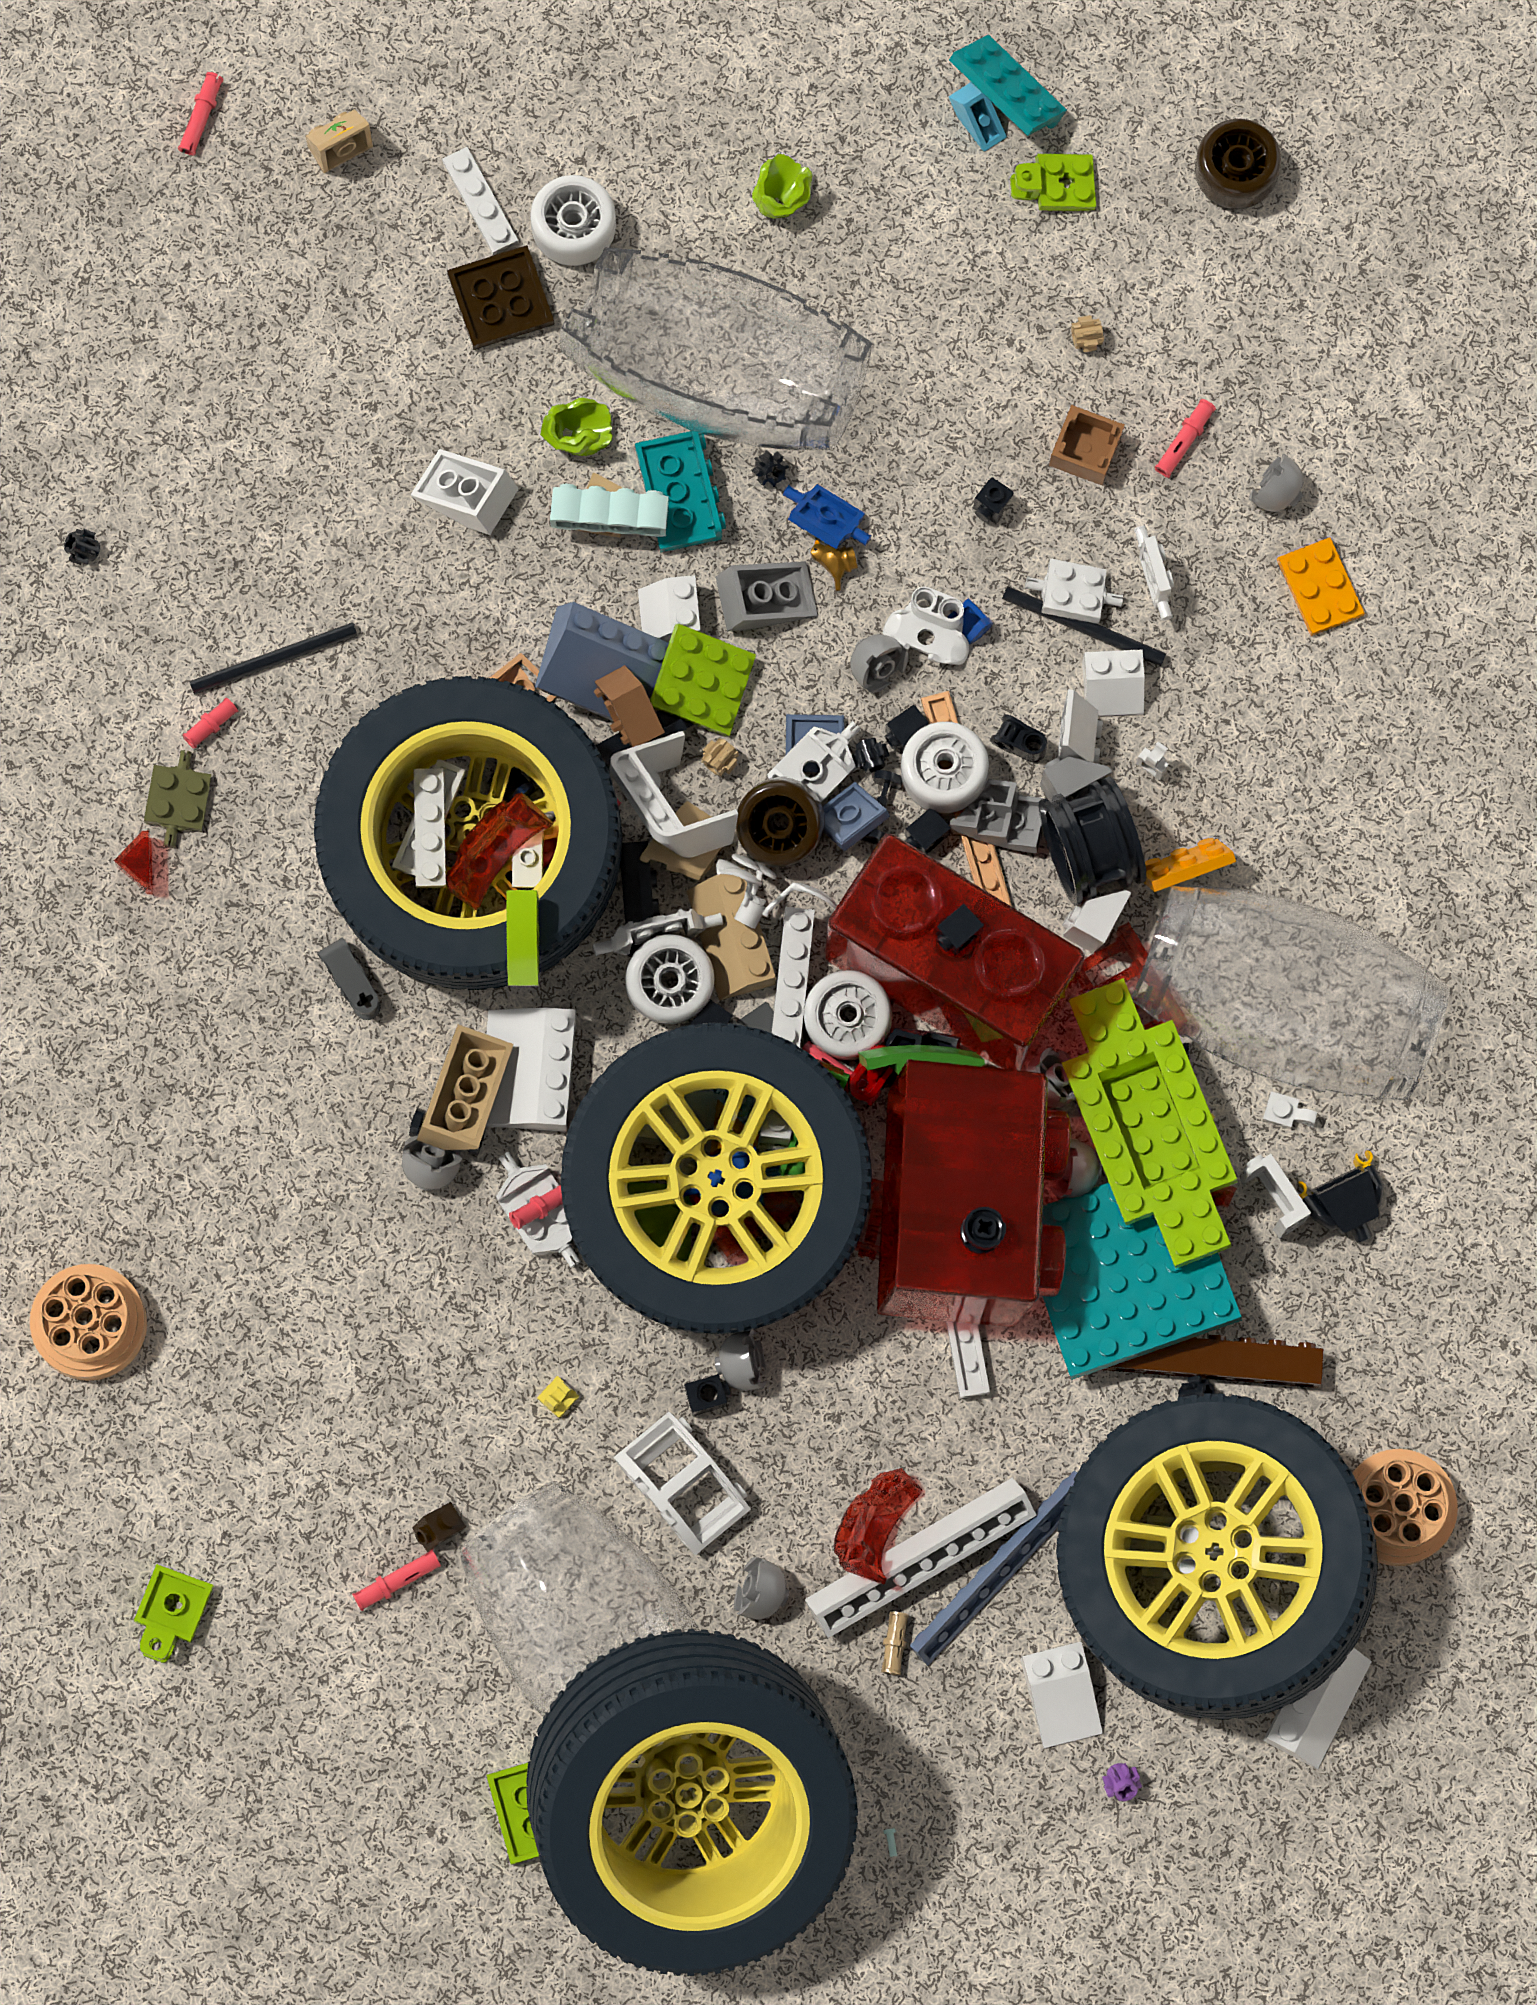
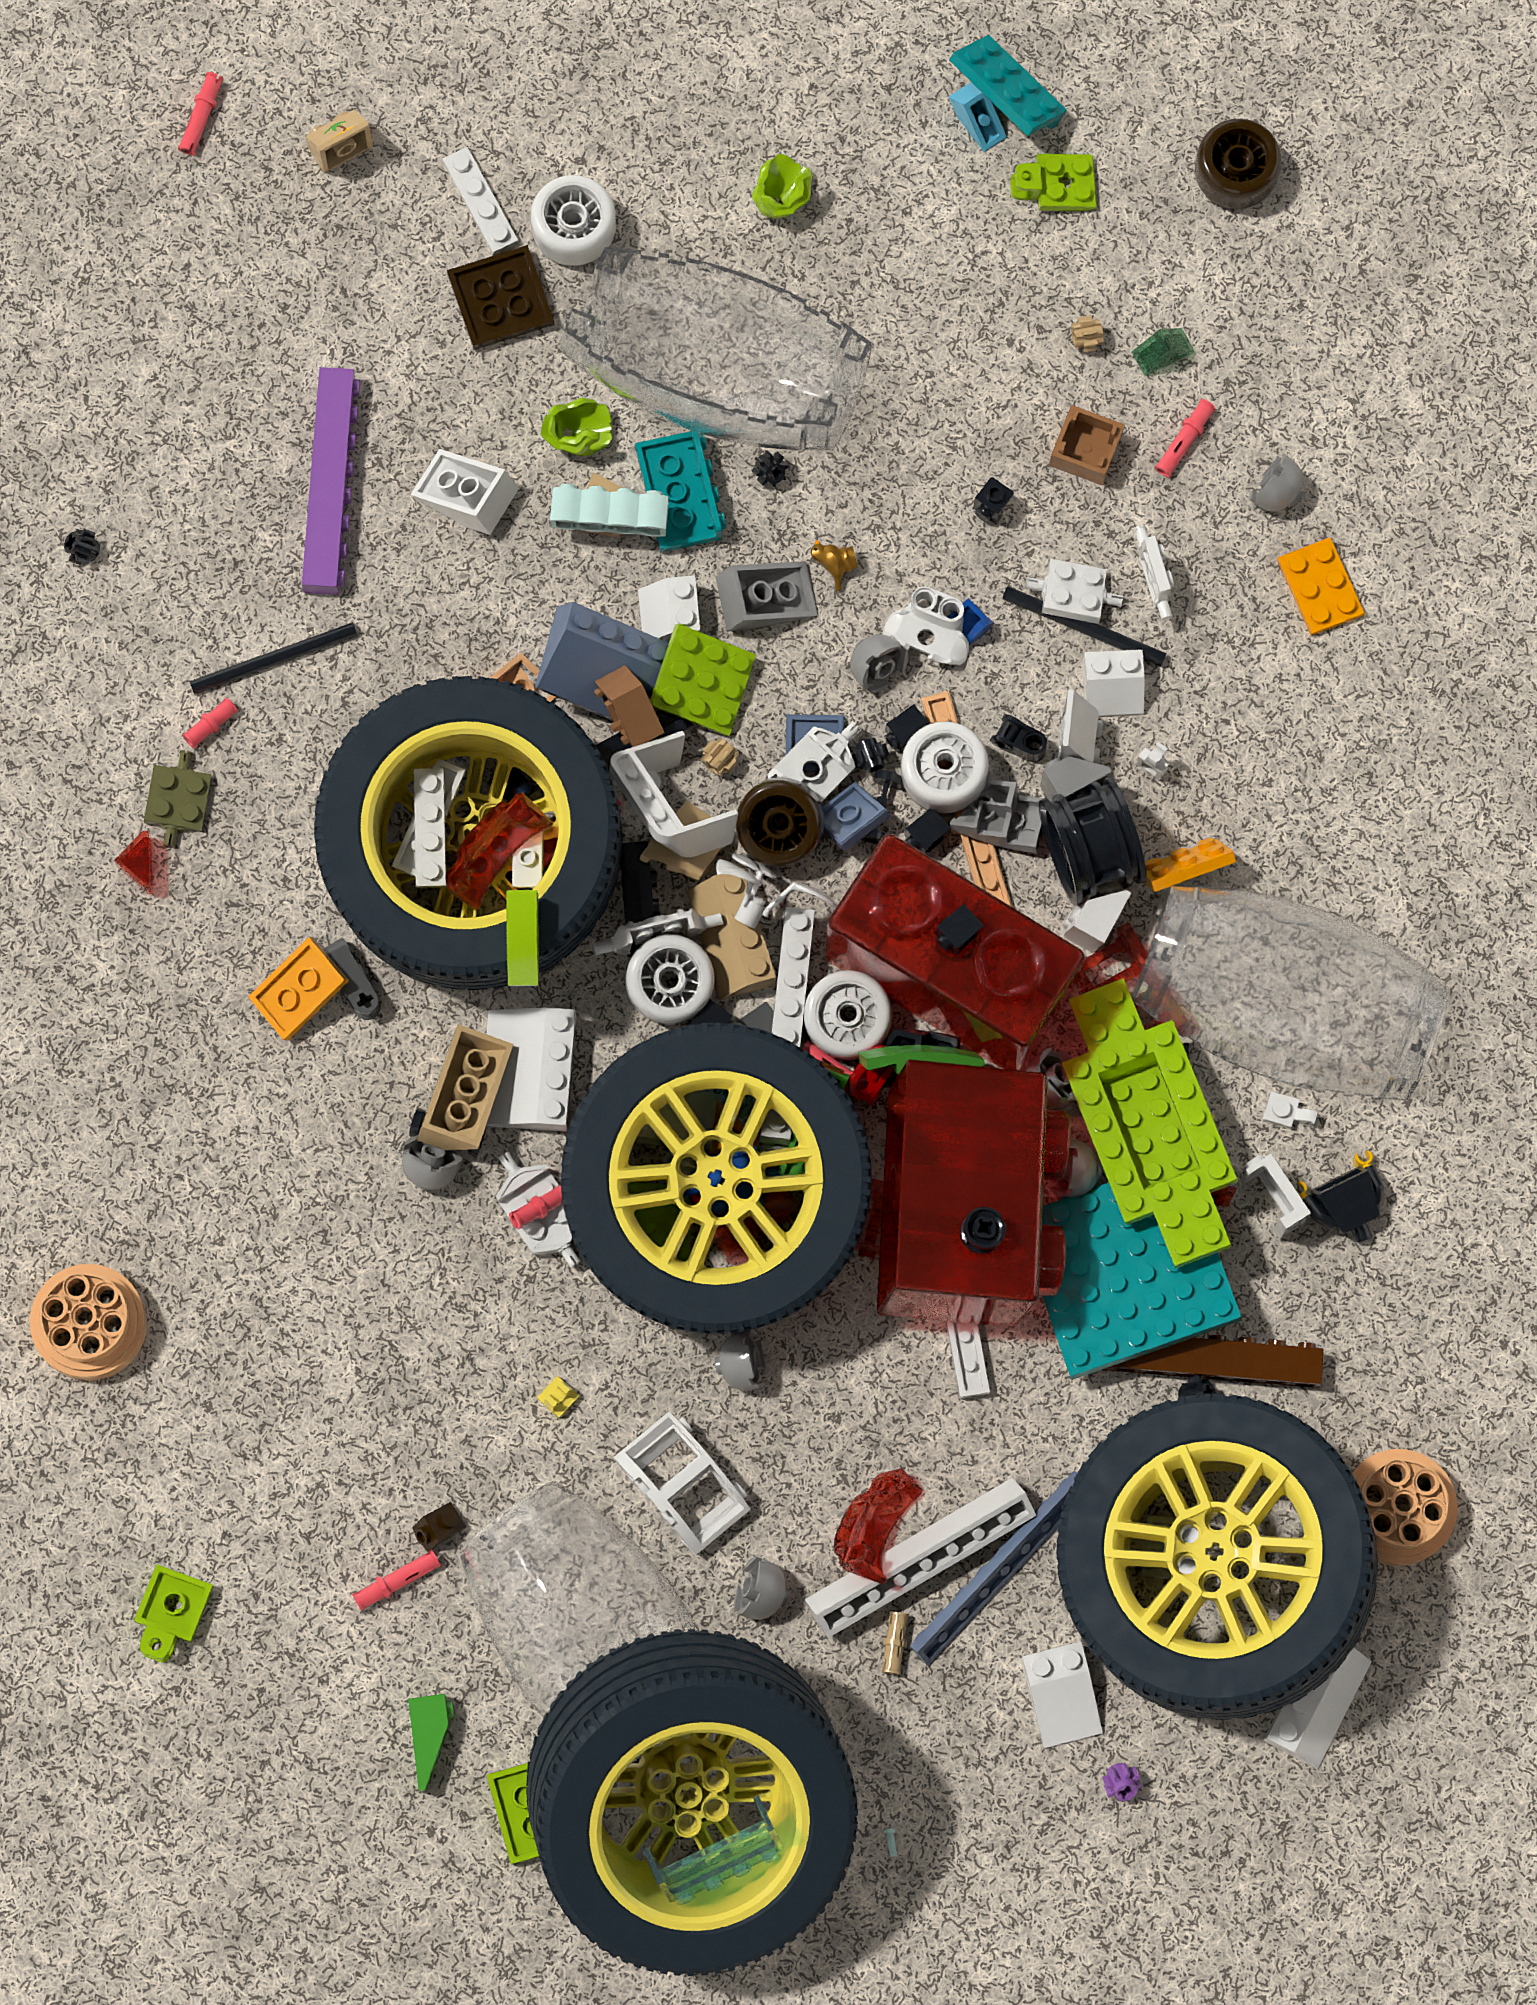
(298, 988): none -> light orange plate
(329, 481): none -> medium lavender brick
(429, 1729): none -> bright green slope
(700, 1406): black brick -> none
(719, 1861): none -> clear light blue windscreen
(826, 516): blue plate -> none
(1162, 350): none -> clear green slope

